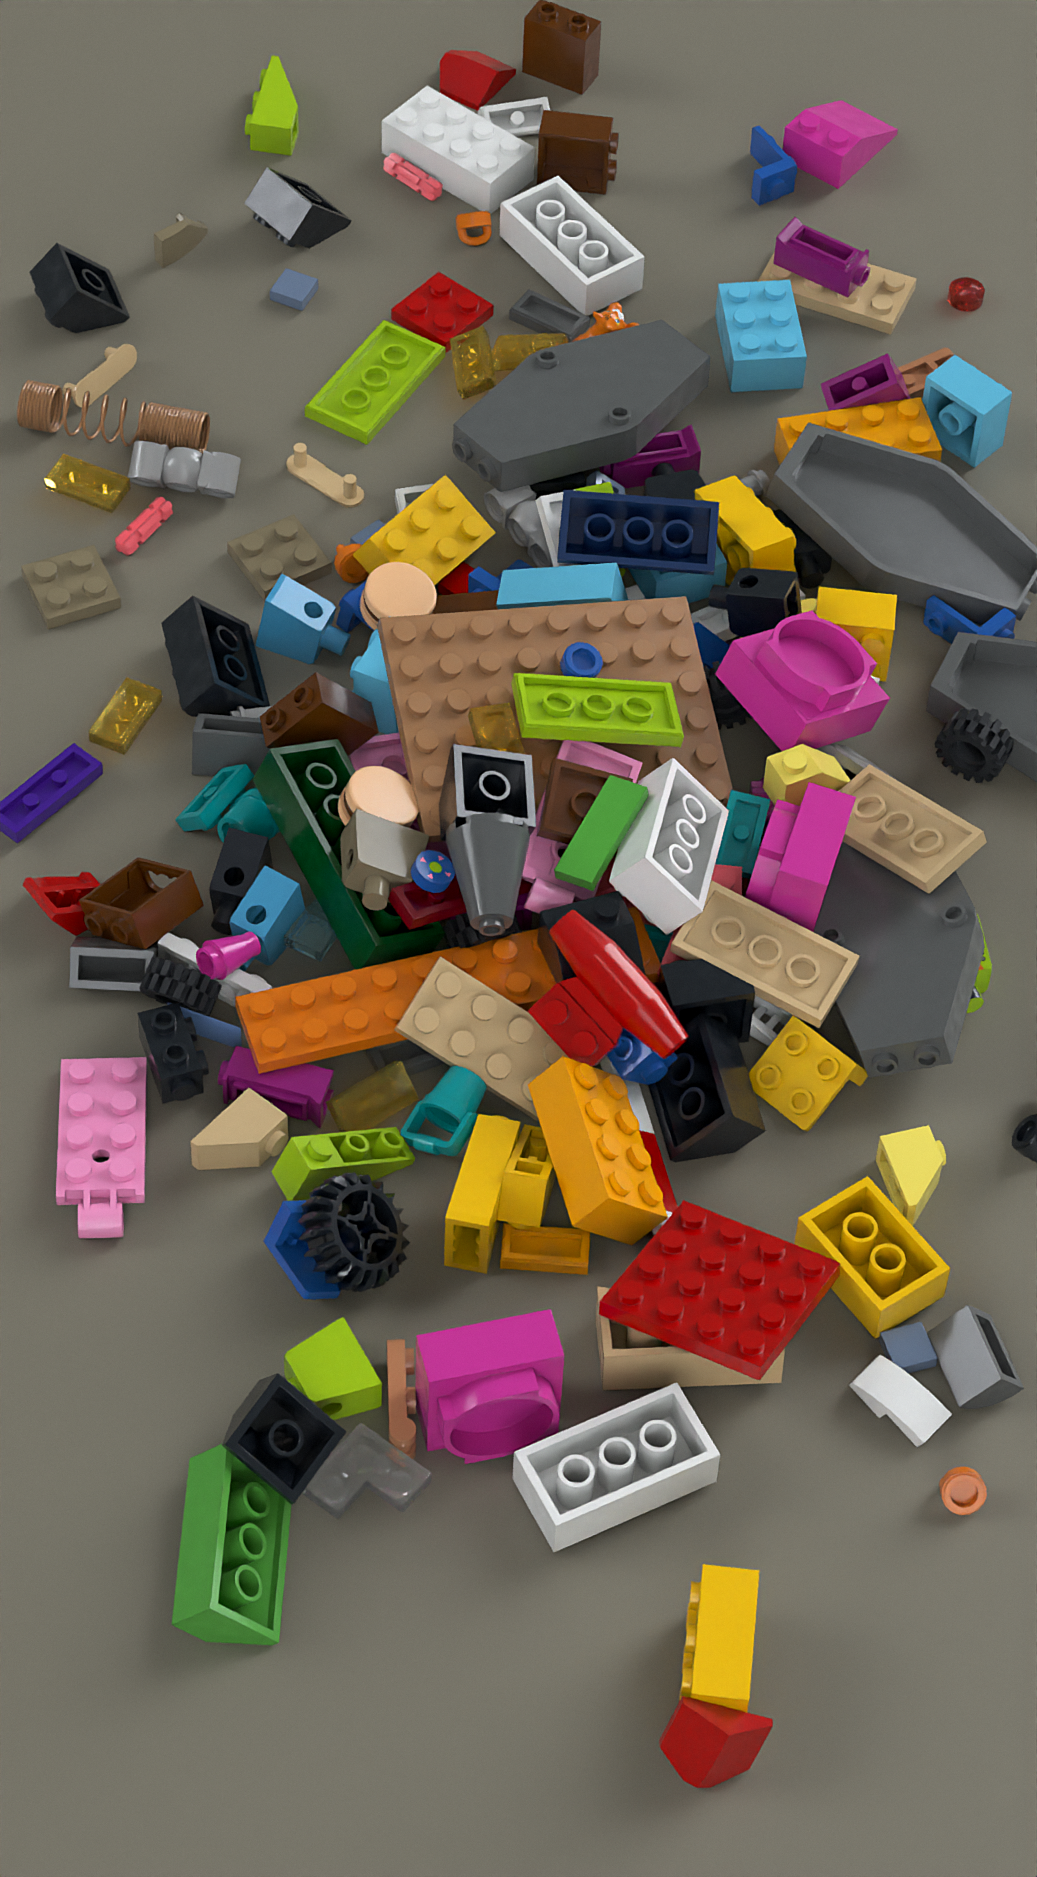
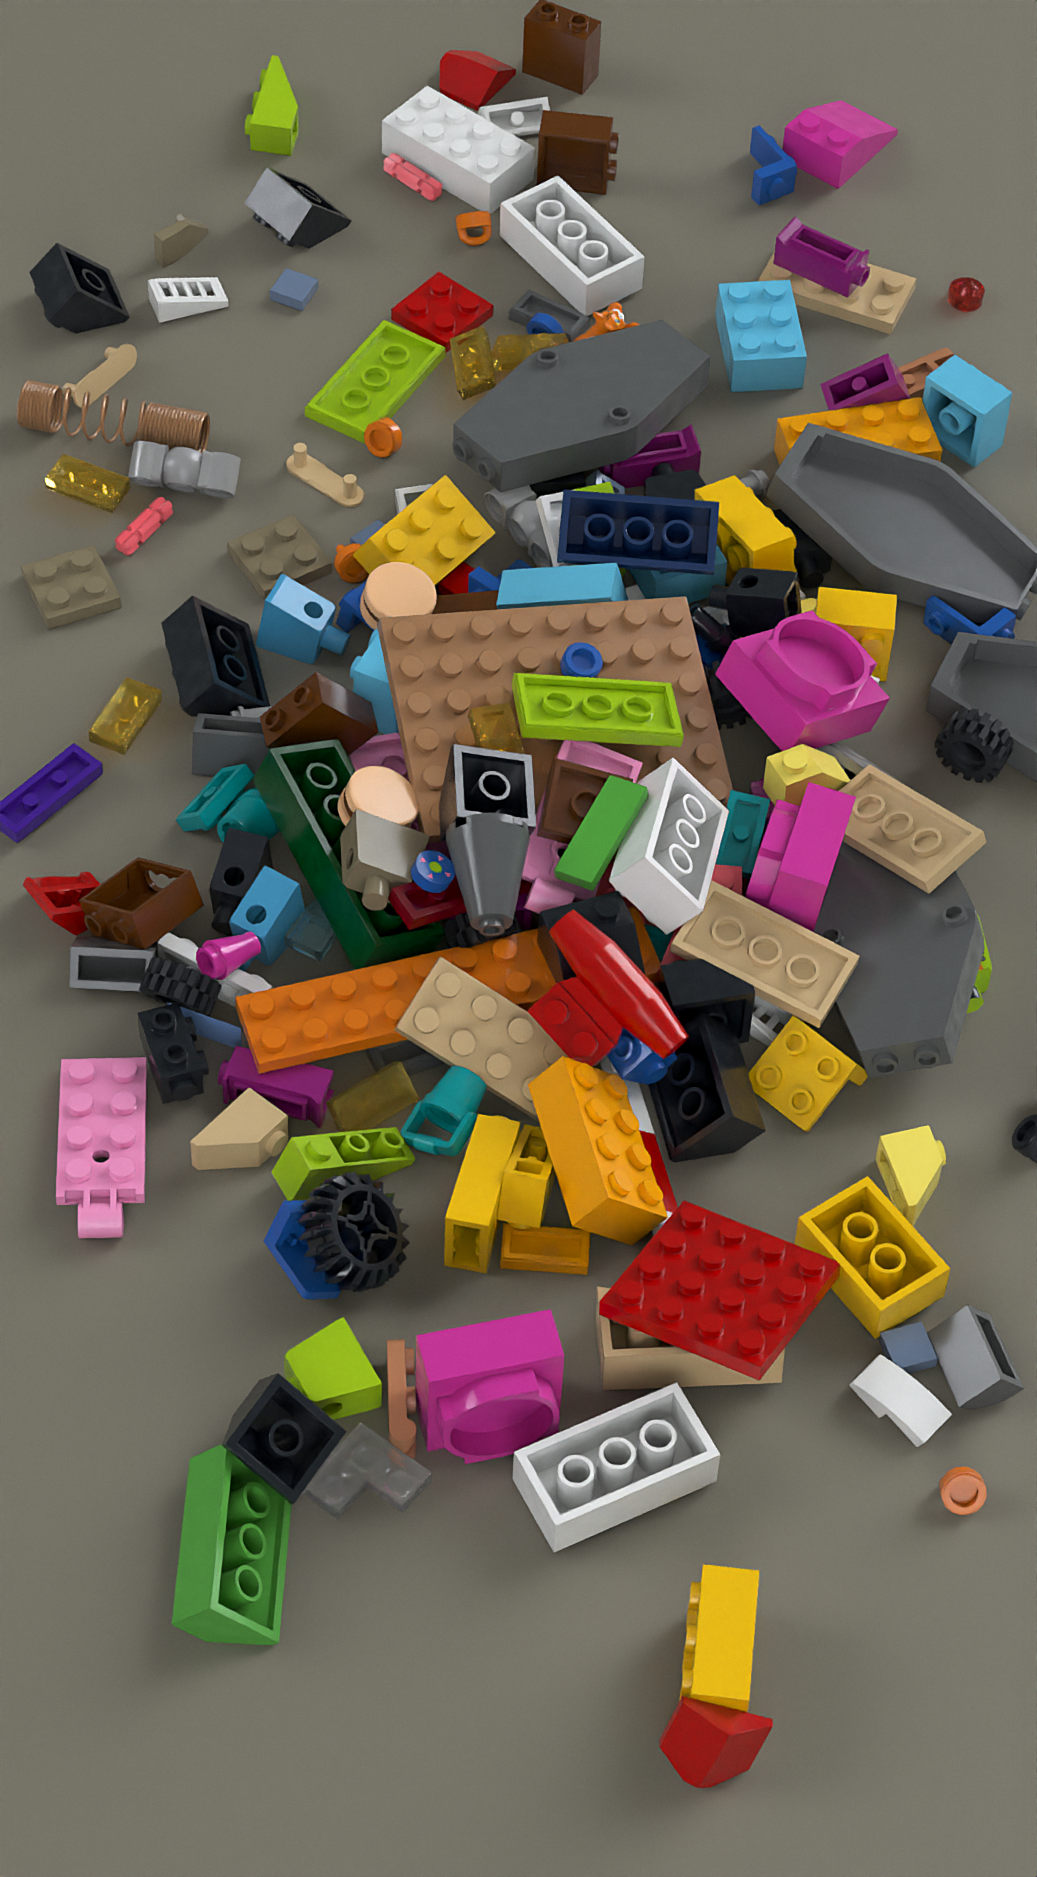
(175, 296): none -> white slope
(383, 437): none -> orange tile
(543, 323): none -> blue tile
(716, 635): none -> black pin

